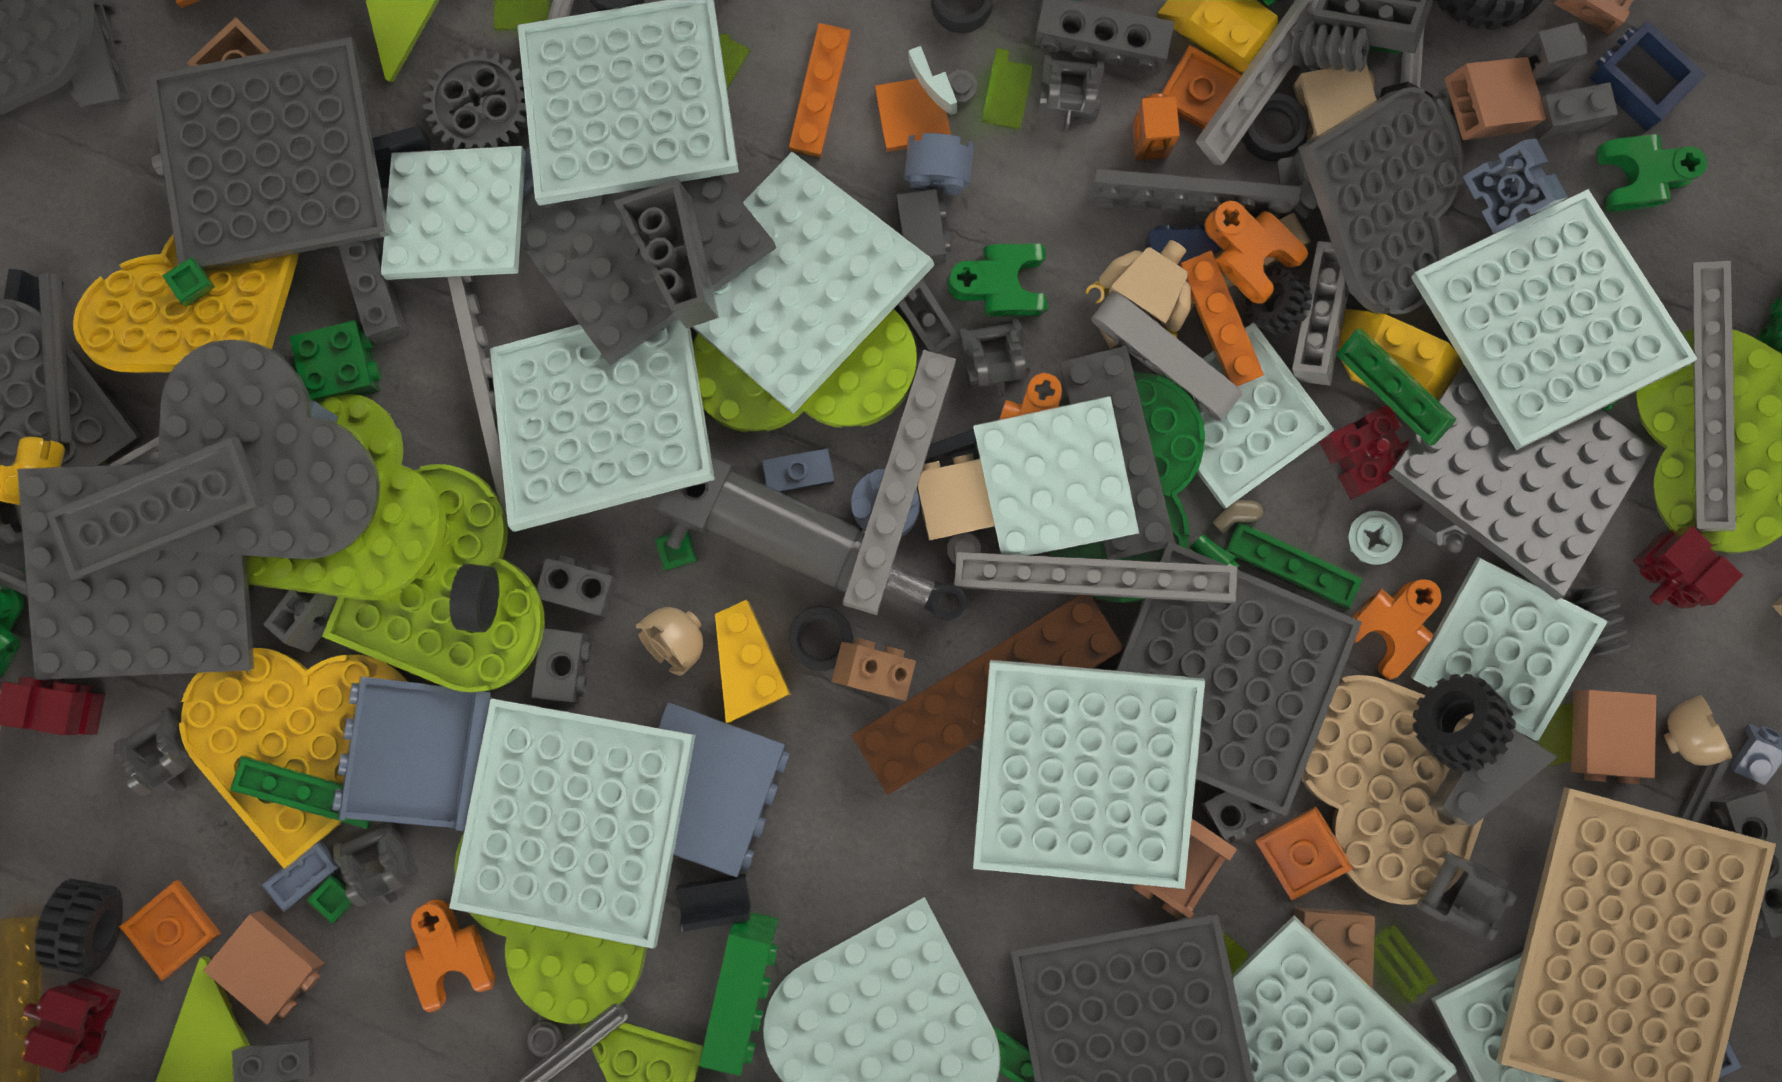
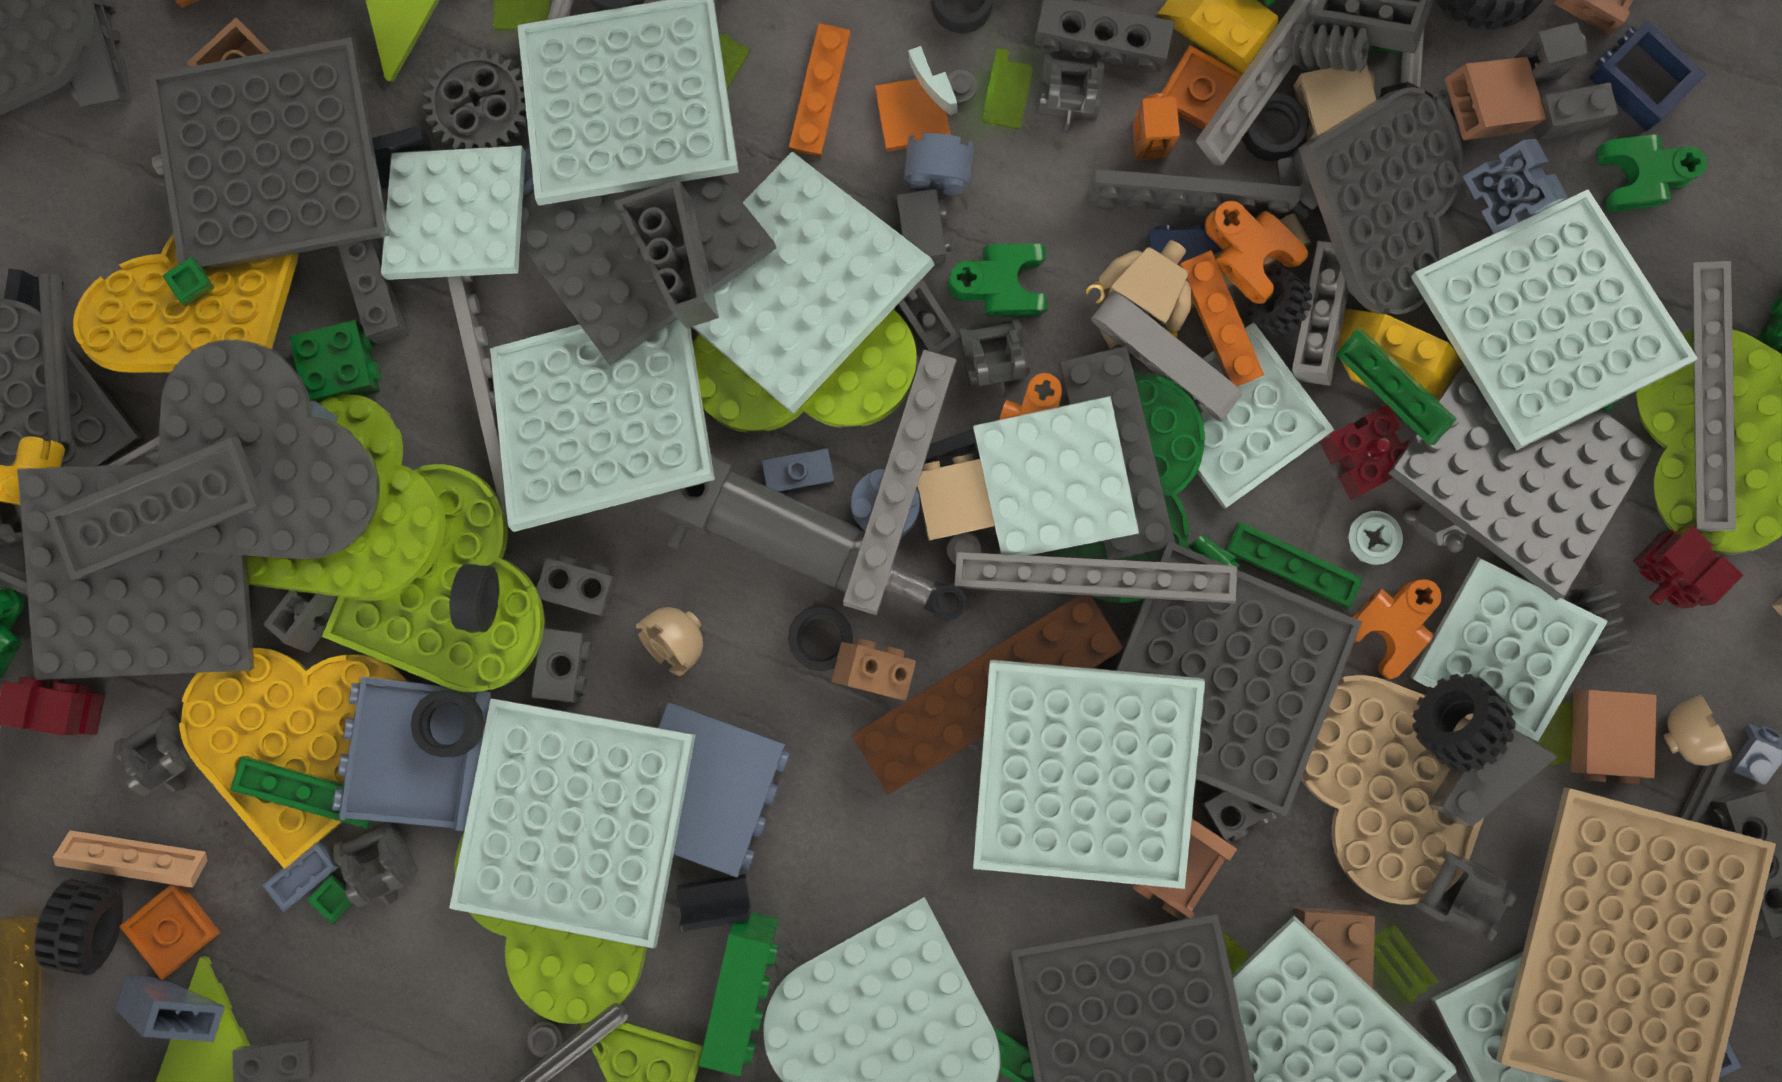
(69, 1025): dark red brick -> none
(130, 858): none -> light nougat plate
(167, 1010): none -> sand blue slope
(265, 967): nougat brick -> none
(422, 717): none -> black tyre
(444, 949): orange piece -> none
(676, 558): green tile -> none
(746, 663): yellow wedge -> none
(1239, 511): dark tan arm -> none
(1303, 853): orange tile -> none

